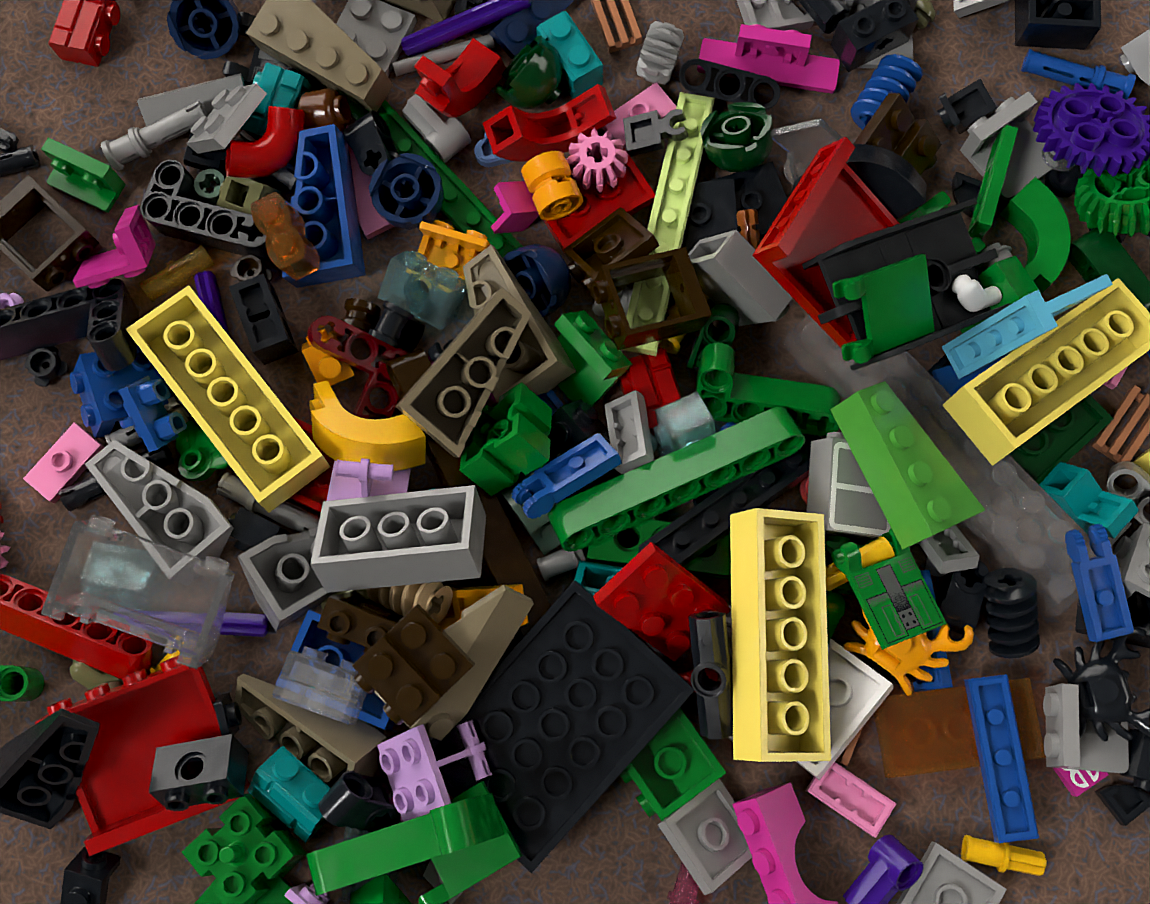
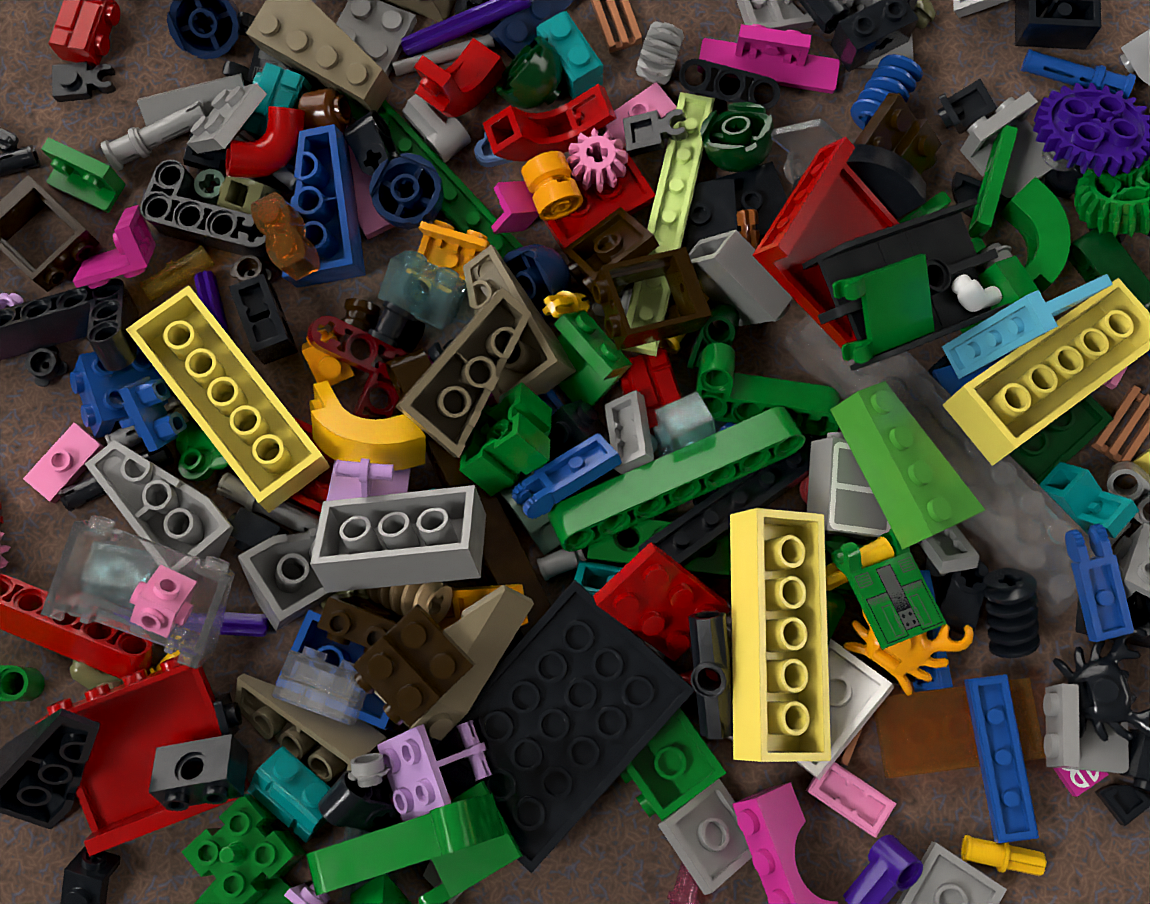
(77, 81): none -> black plate
(162, 610): none -> bright pink brick
(368, 769): none -> light grey plate
(564, 303): none -> yellow axle

